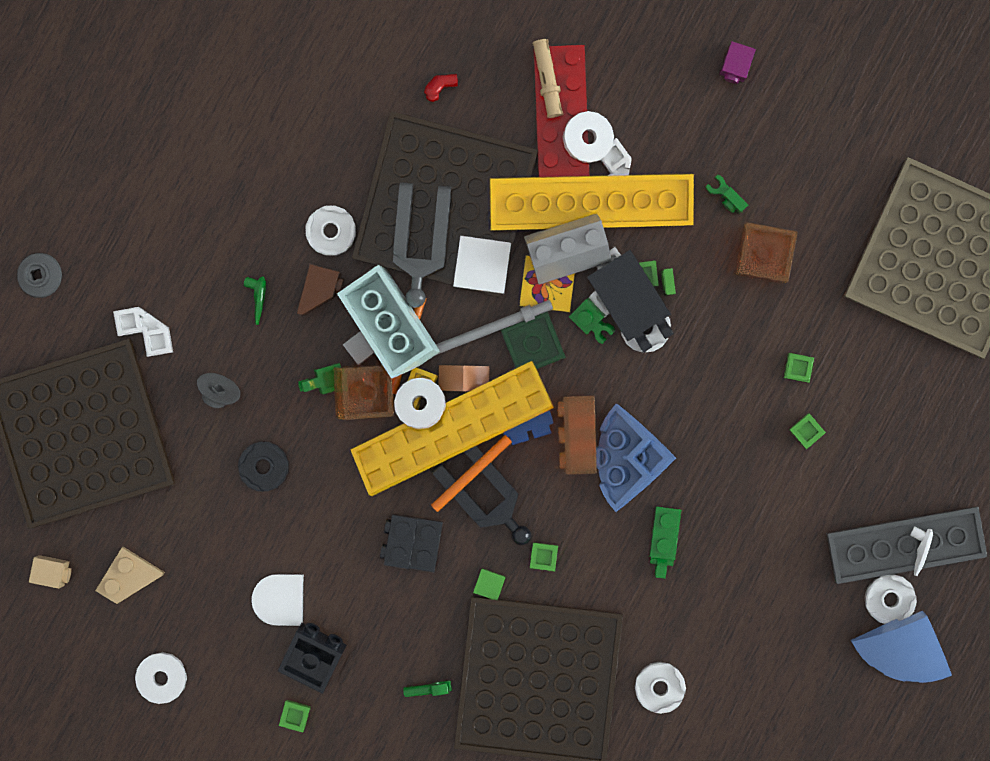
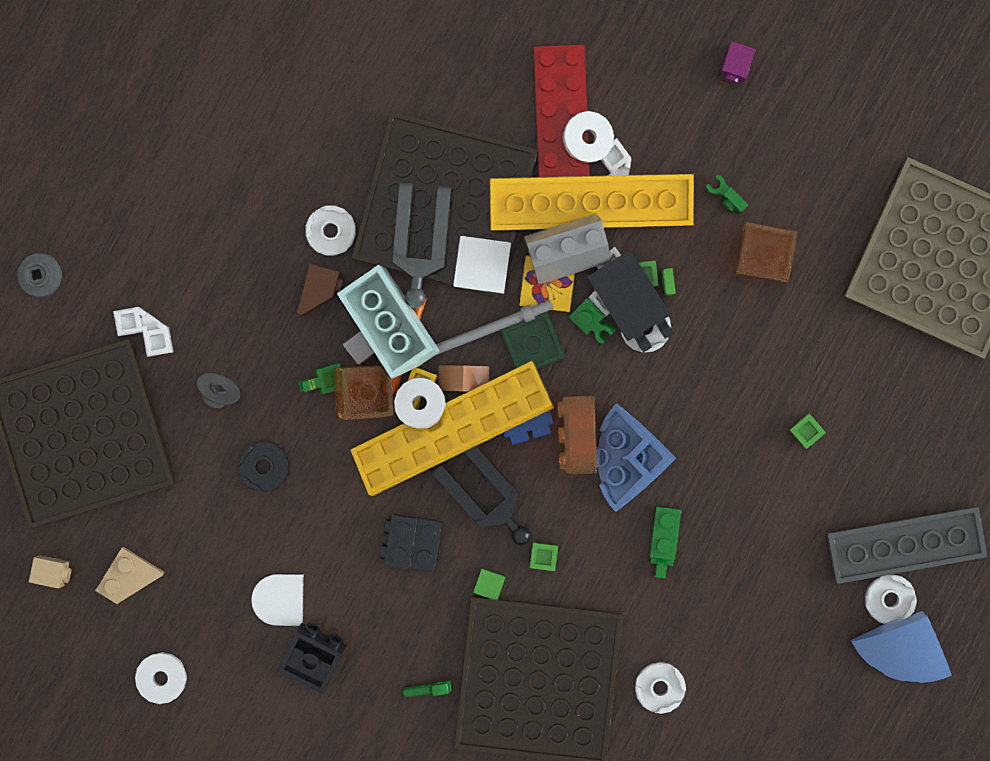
(259, 294): green bar -> none
(294, 716): bright green plate -> none
(439, 82): red arm -> none
(471, 473): orange bar -> none
(547, 77): tan pin -> none
(798, 367): bright green tile -> none
(922, 551): white bar -> none

